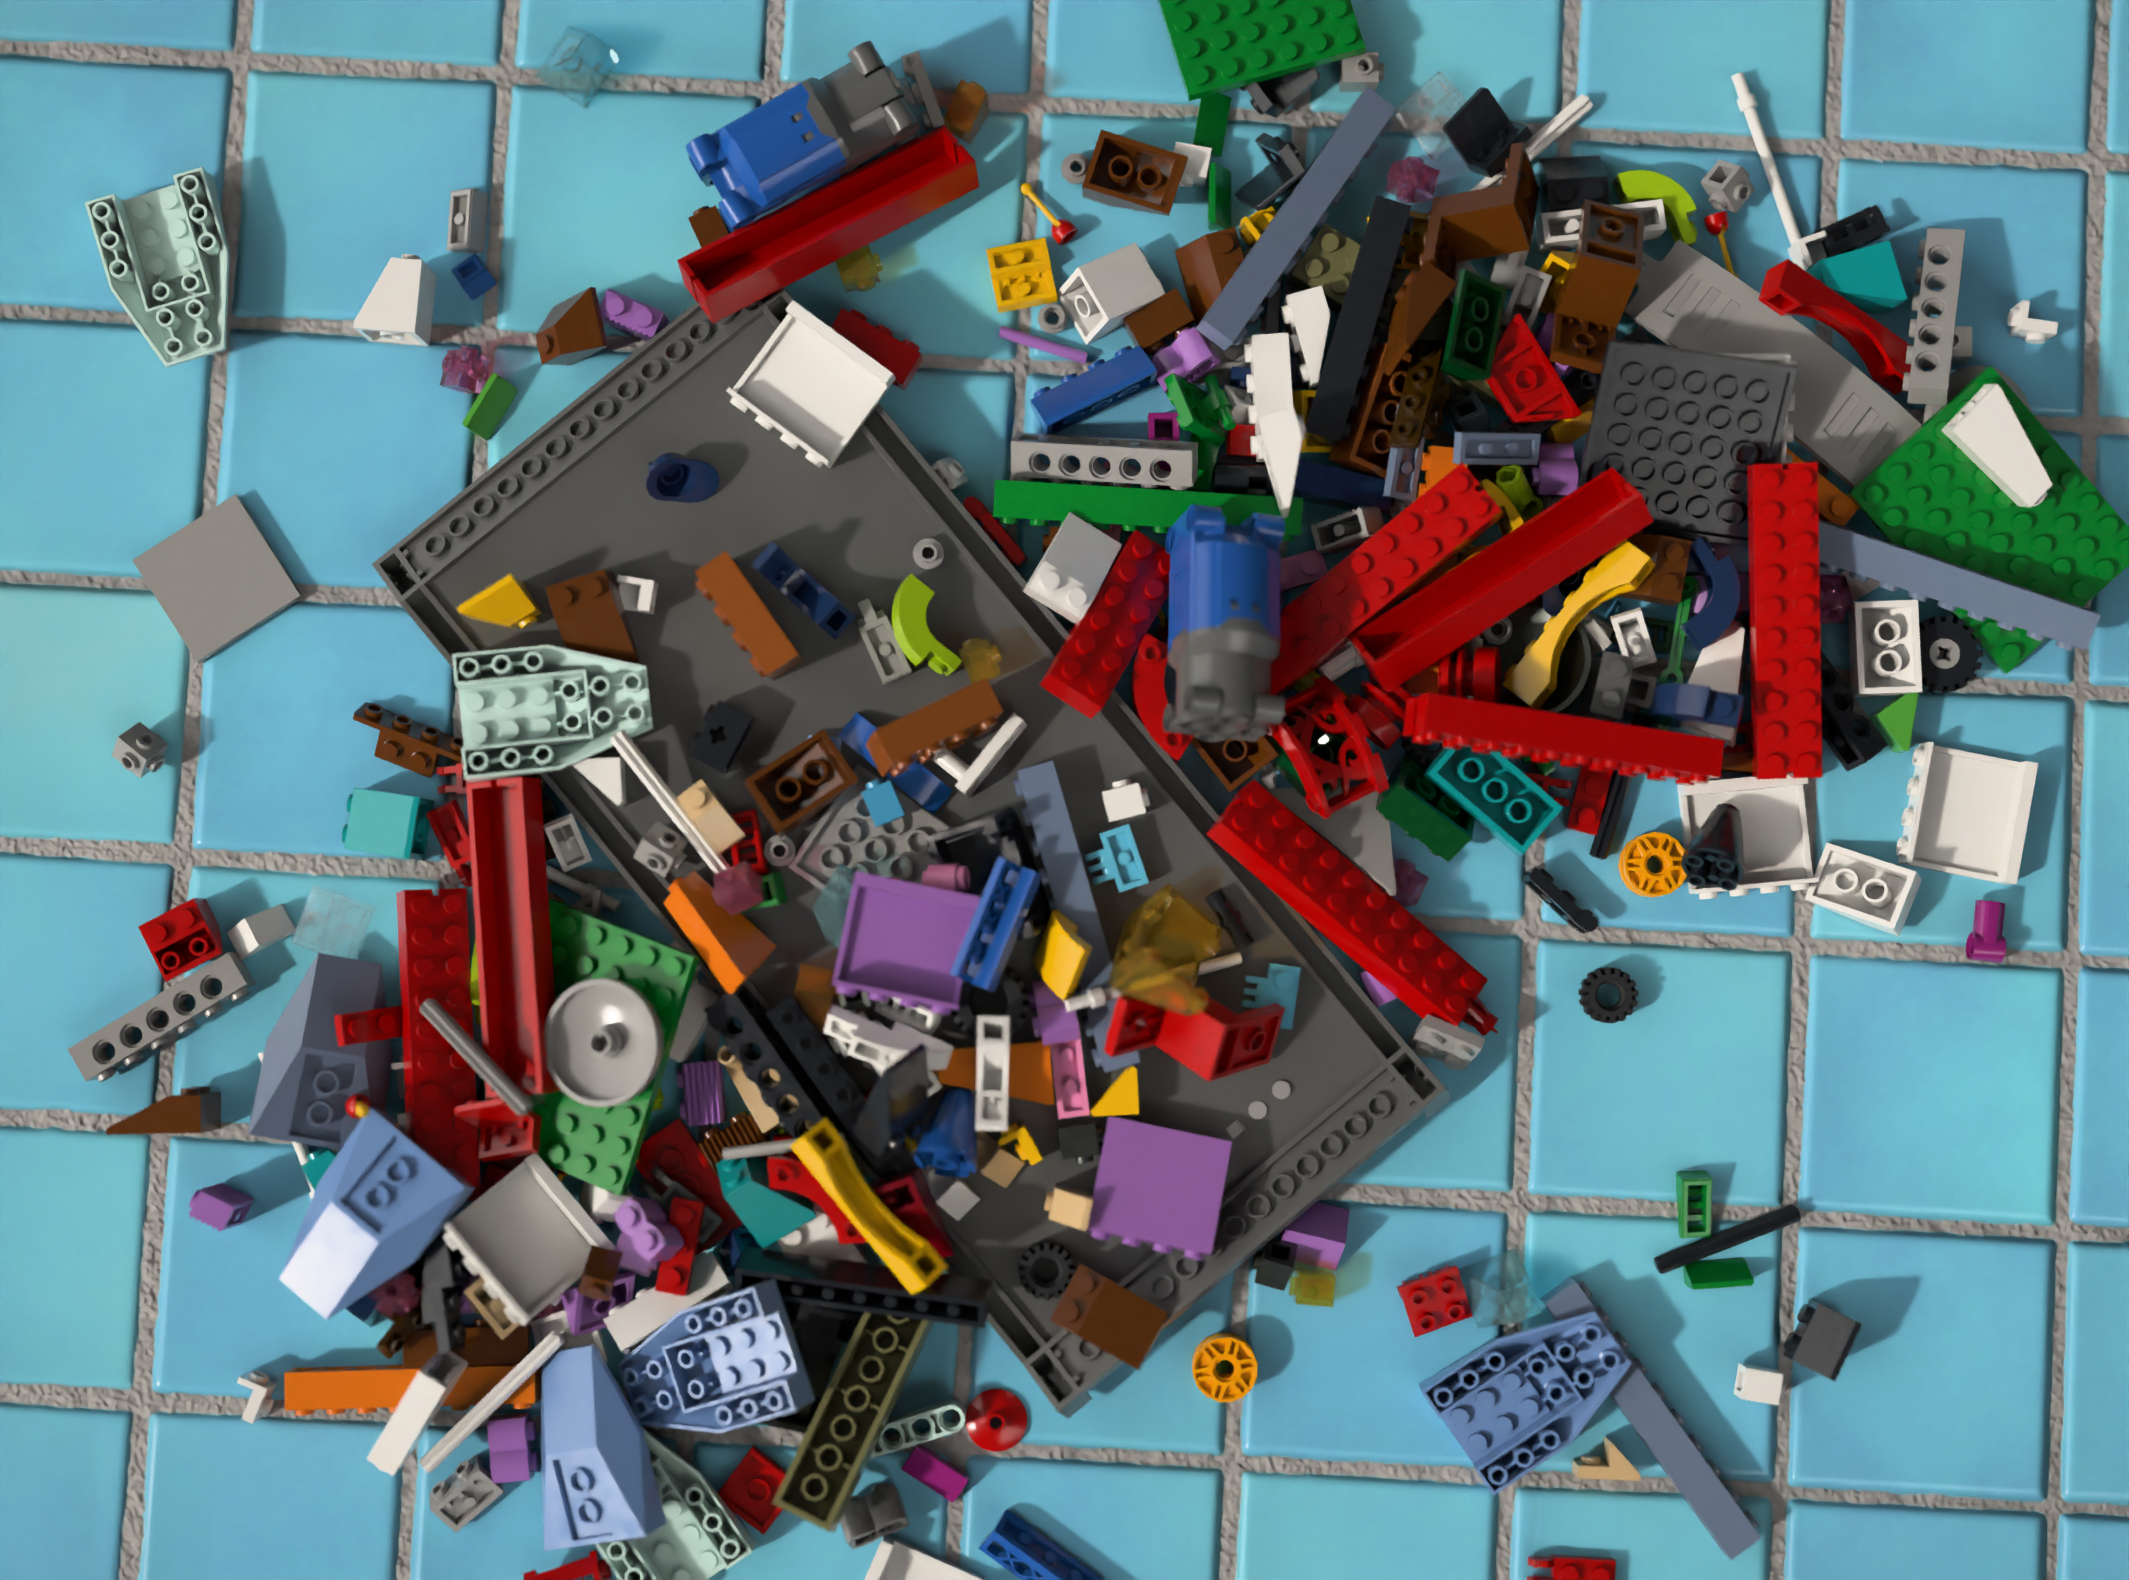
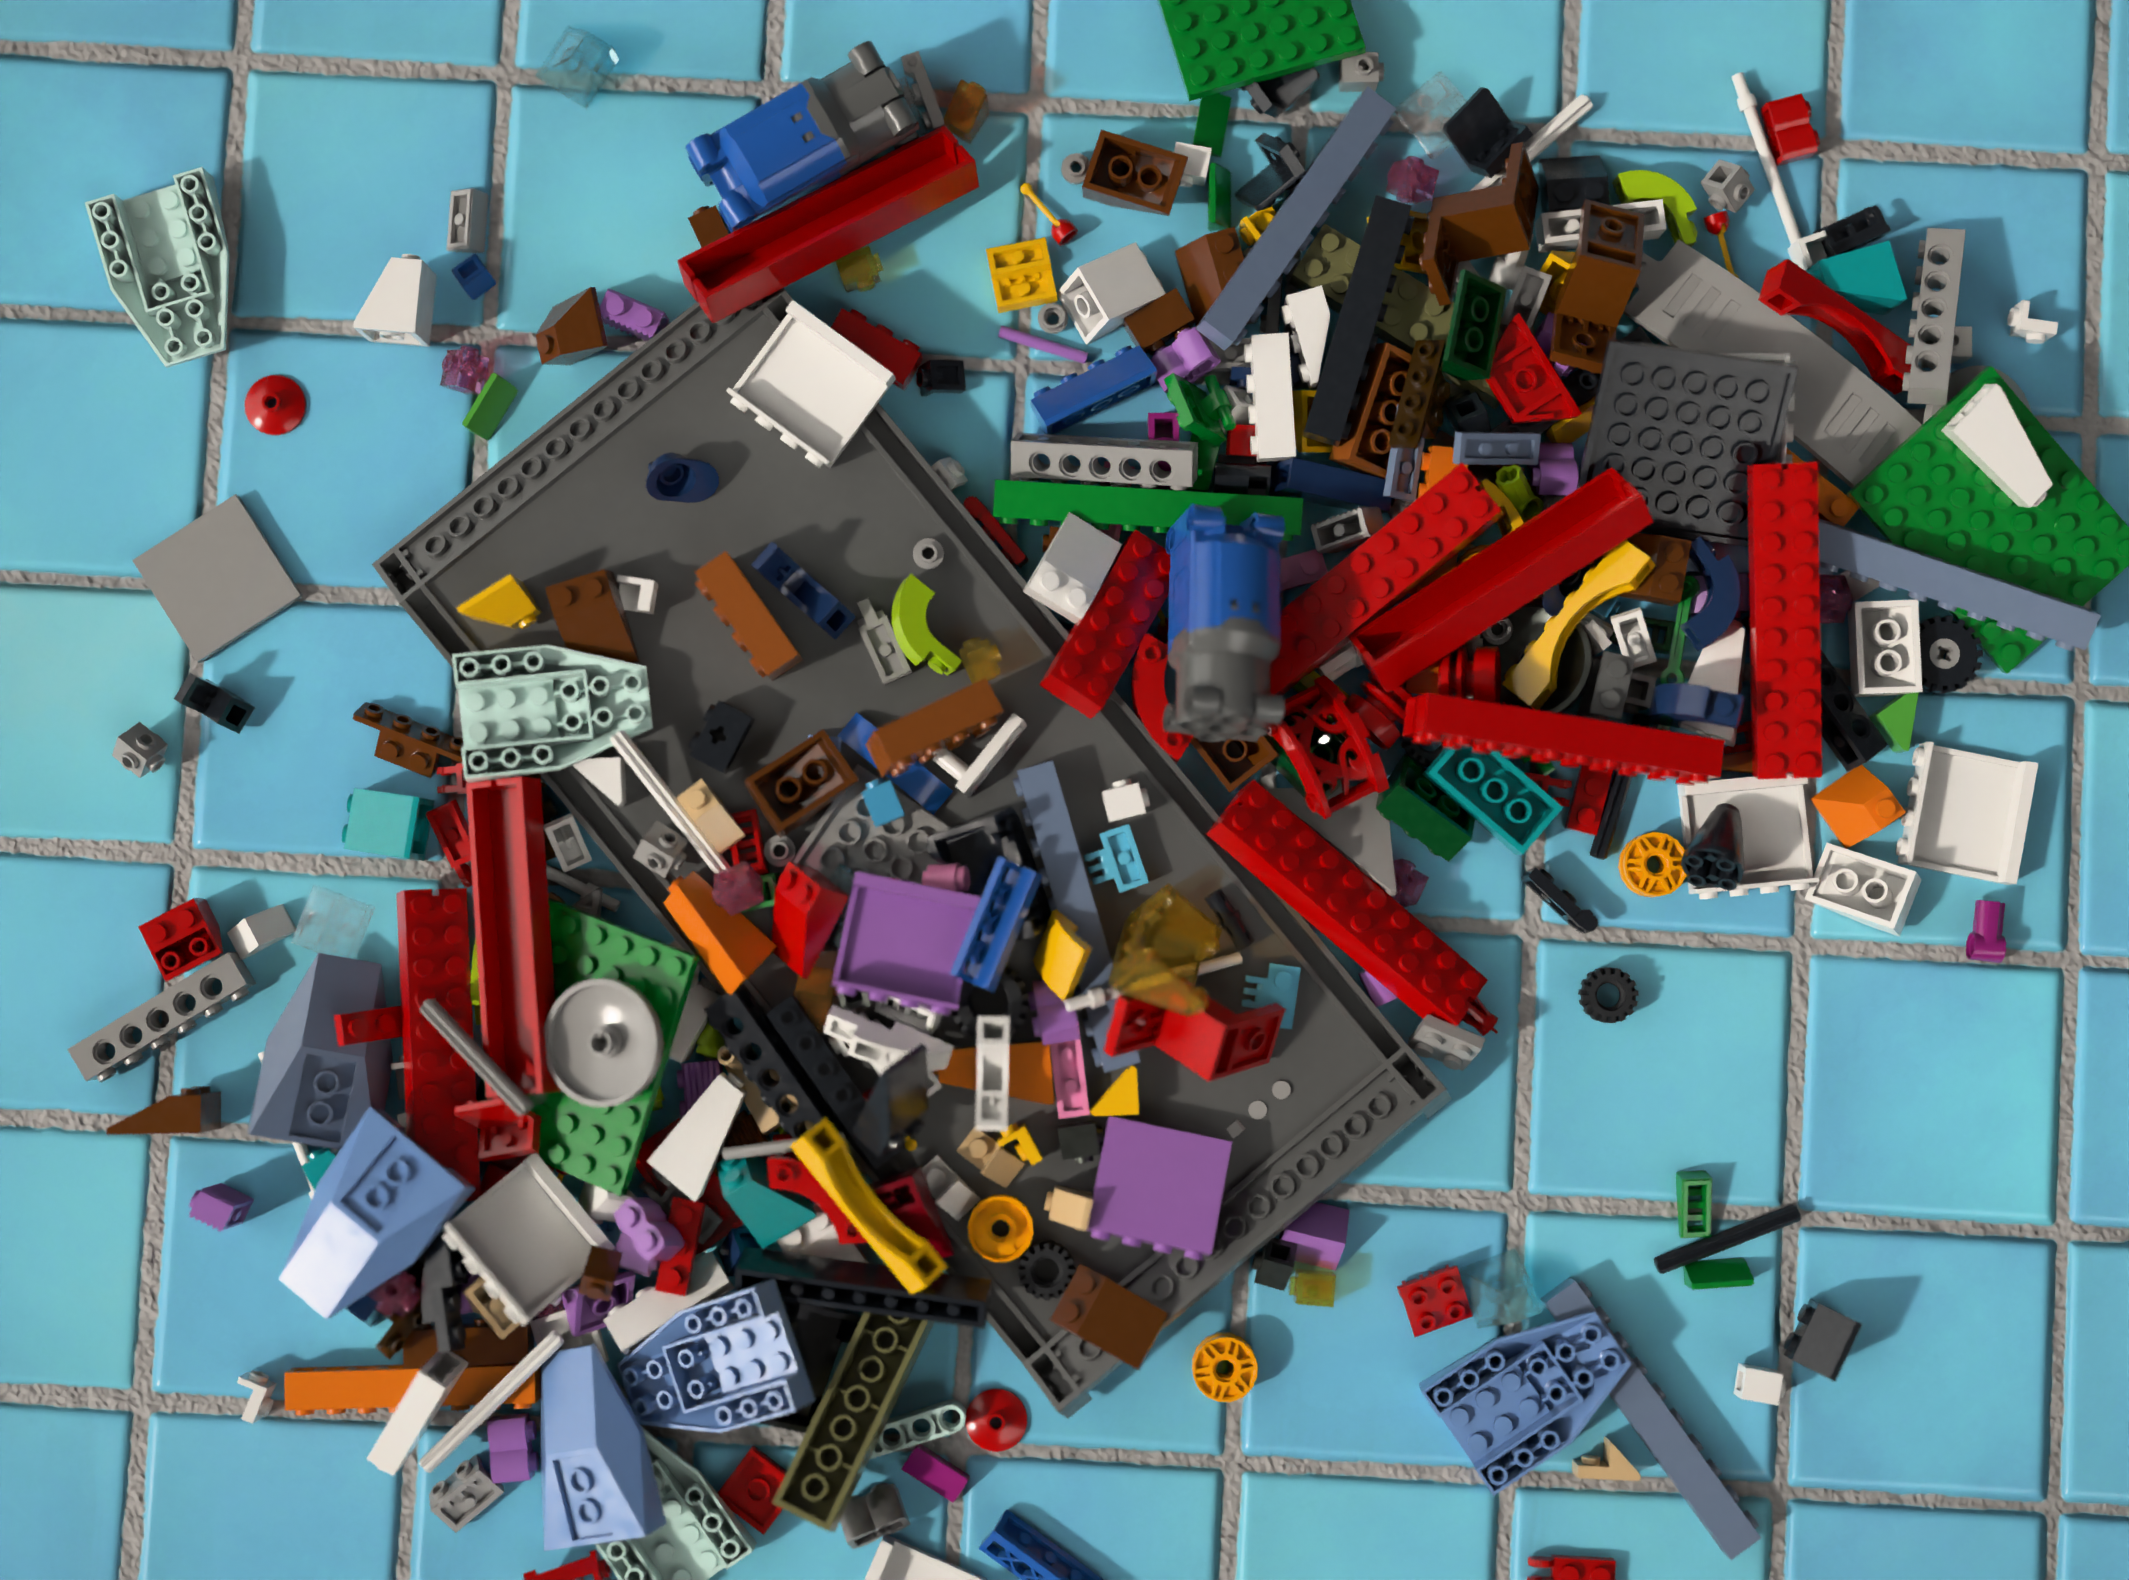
(214, 702): none -> black brick
(285, 414): none -> red dish
(360, 1107): red hinge -> none
(698, 1139): none -> white slope
(709, 1042): none -> lime cone
(804, 916): none -> red slope
(941, 377): none -> black bracket
(951, 1136): blue cone -> none
(1000, 1247): none -> light orange wheel
(1280, 443): white slope -> none
(1416, 306): reddish brown slope -> none
(1789, 129): none -> red brick
(1857, 806): none -> orange slope

